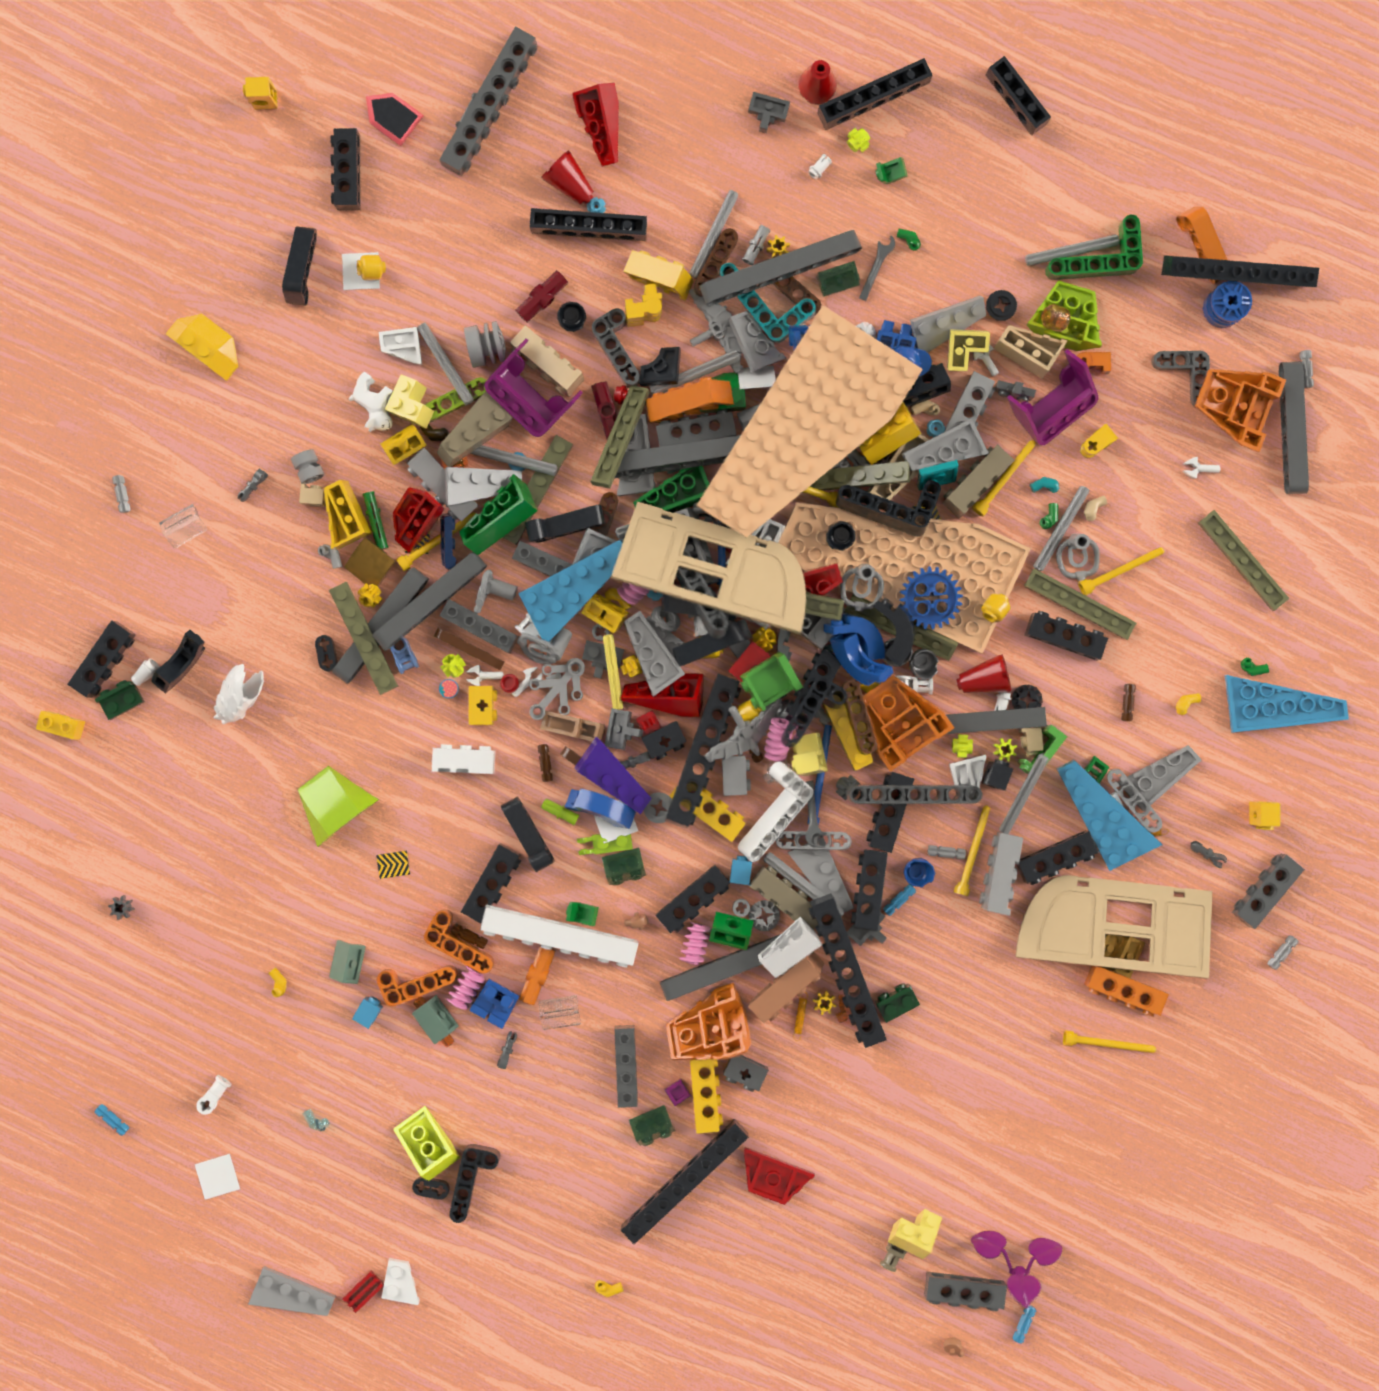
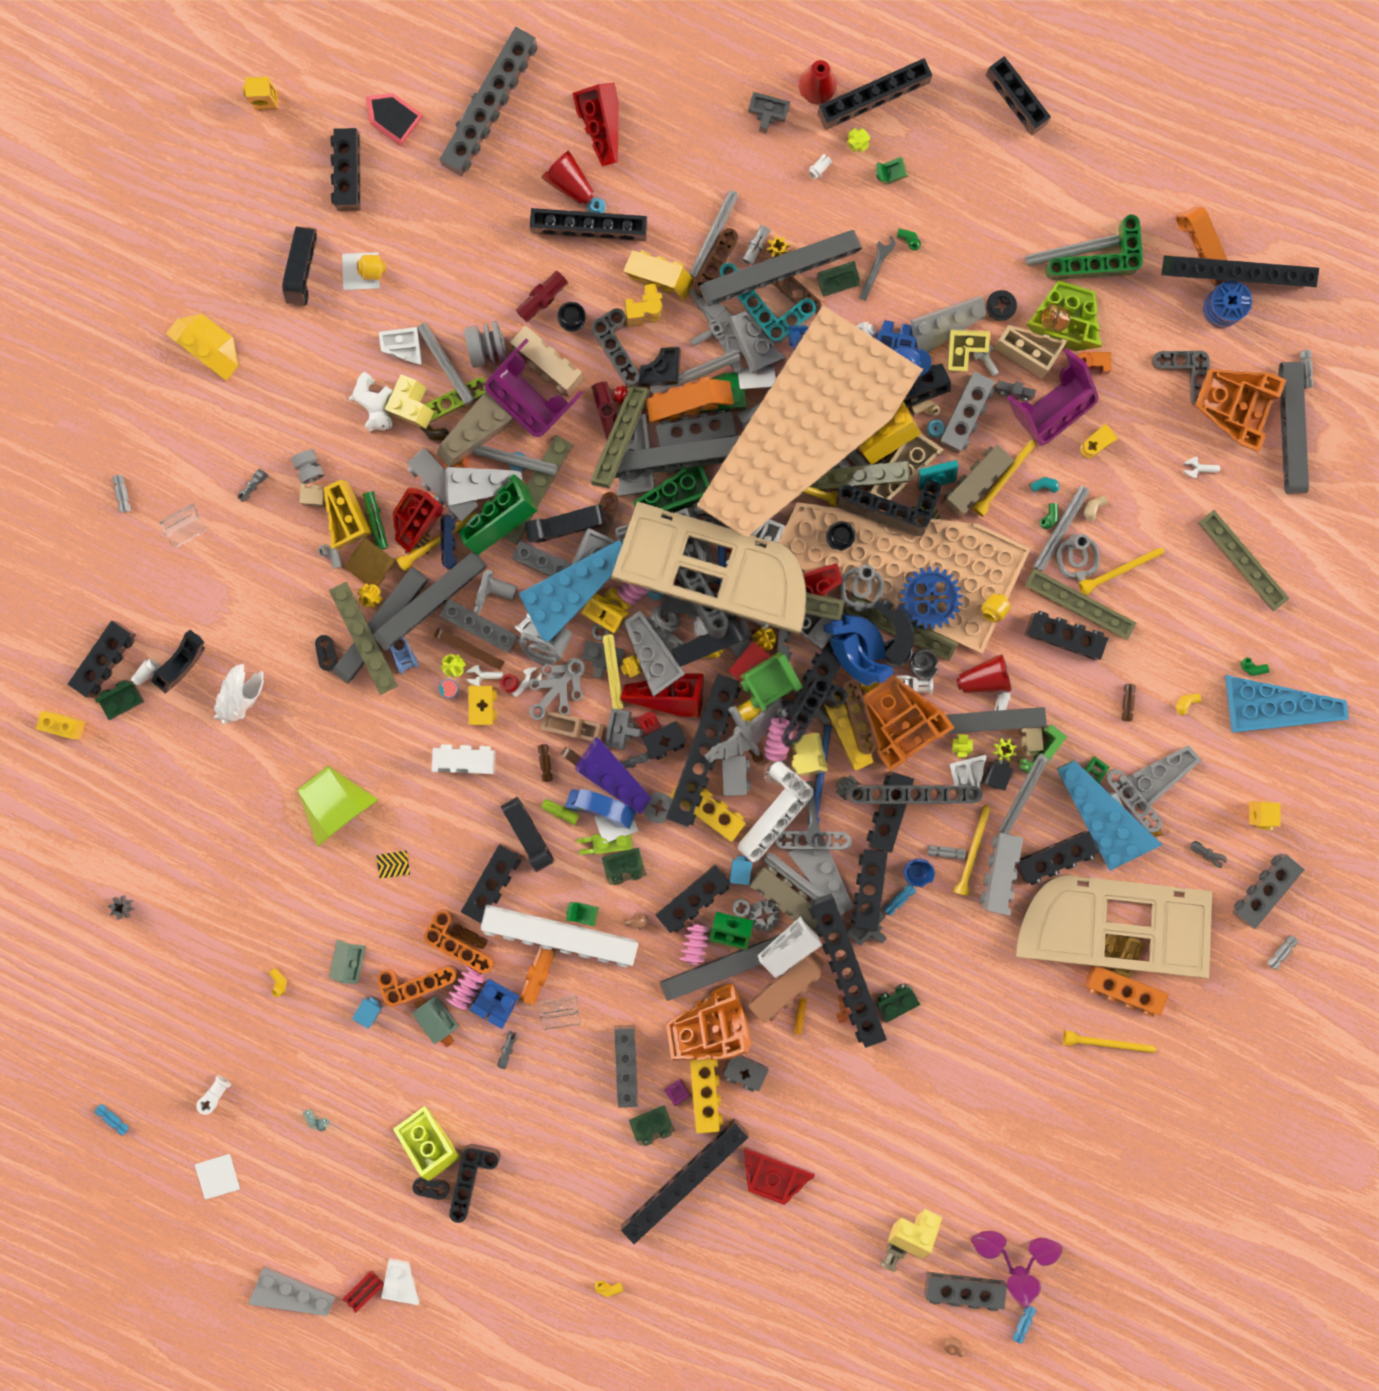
(403, 444): yellow brick -> none
(824, 996): yellow gear -> none
(955, 444): light grey wing -> none
(1022, 692): black gear -> none

